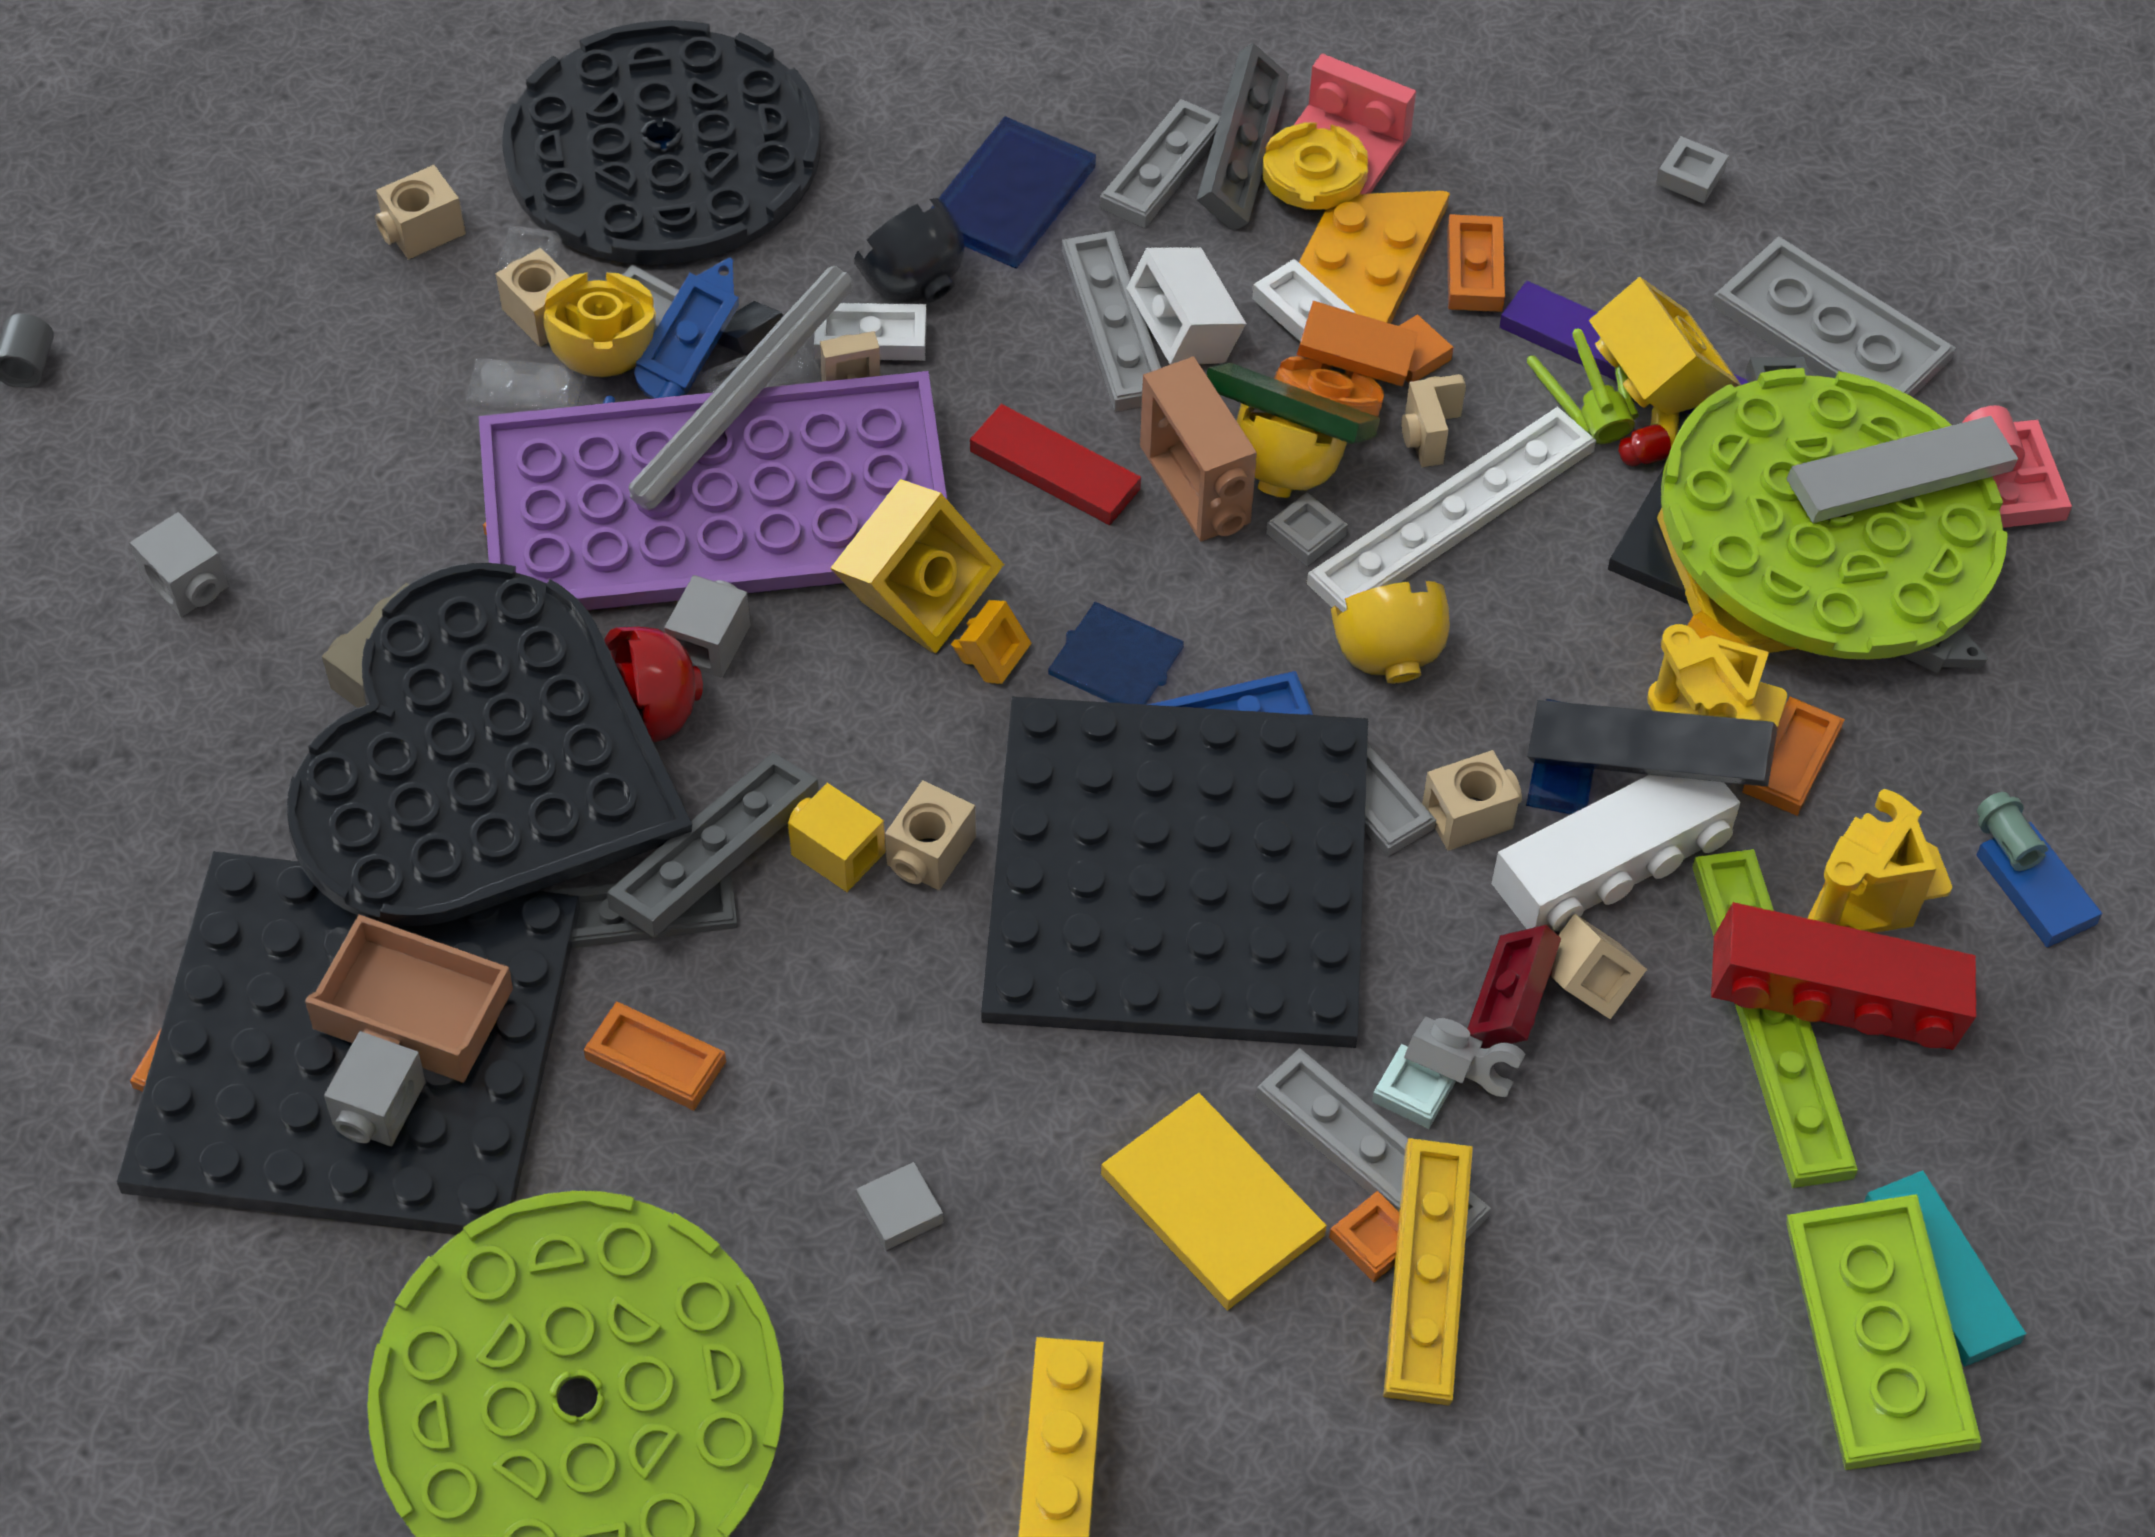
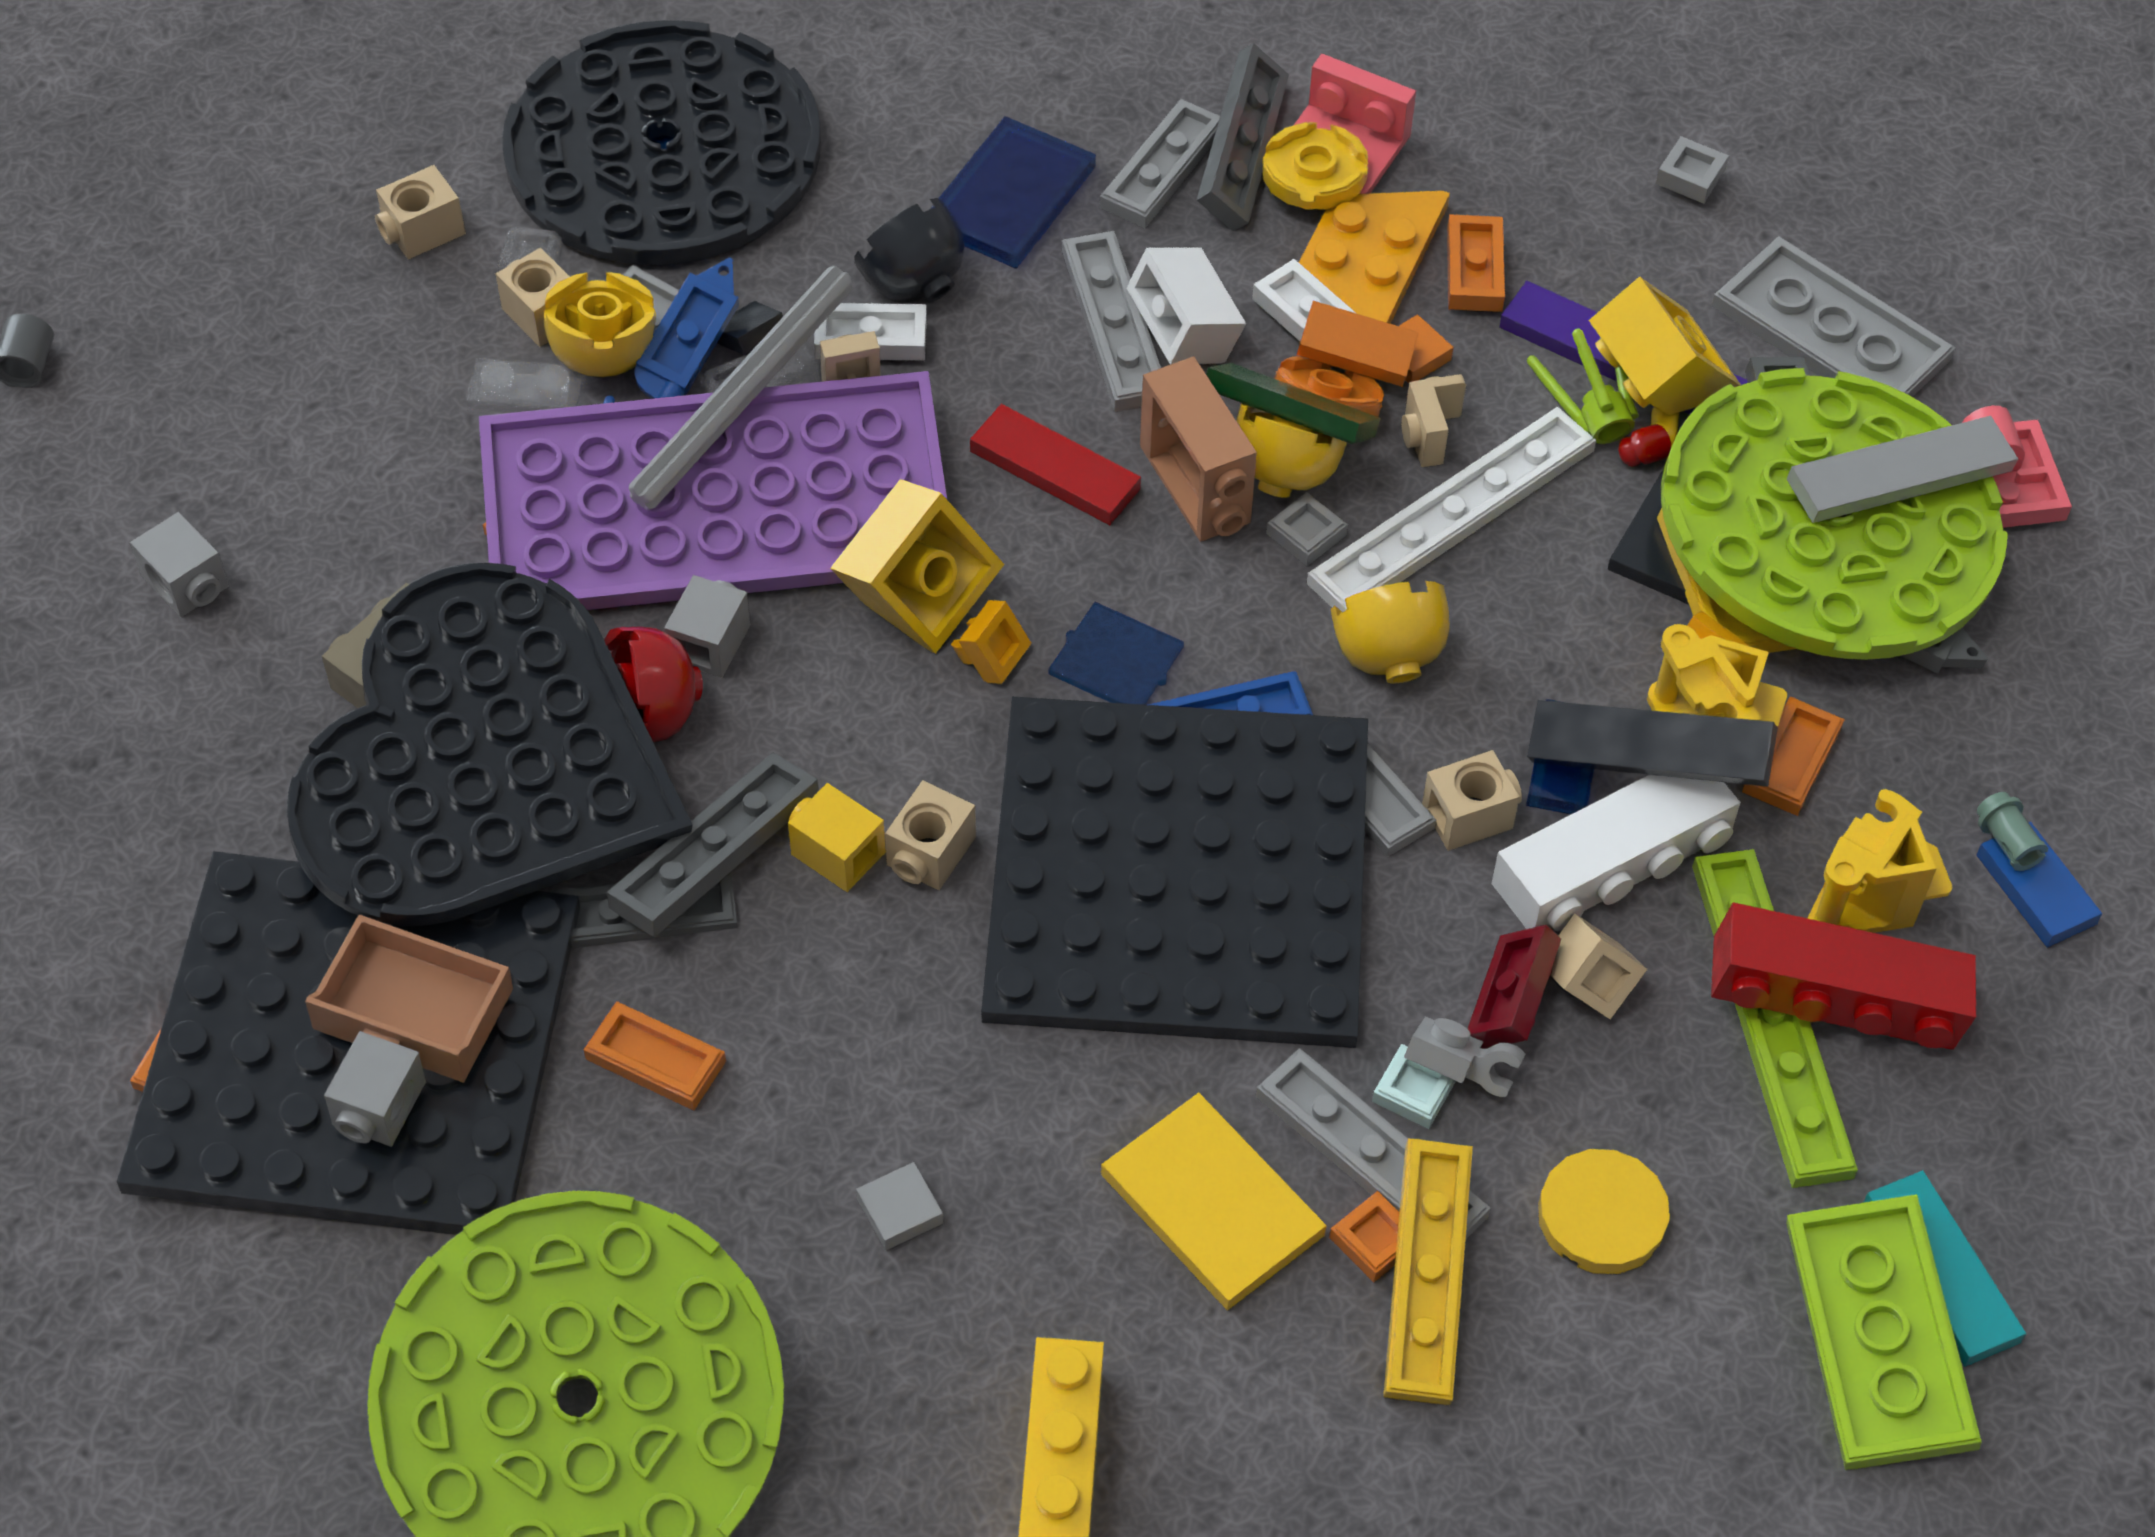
(1603, 1211): none -> yellow tile

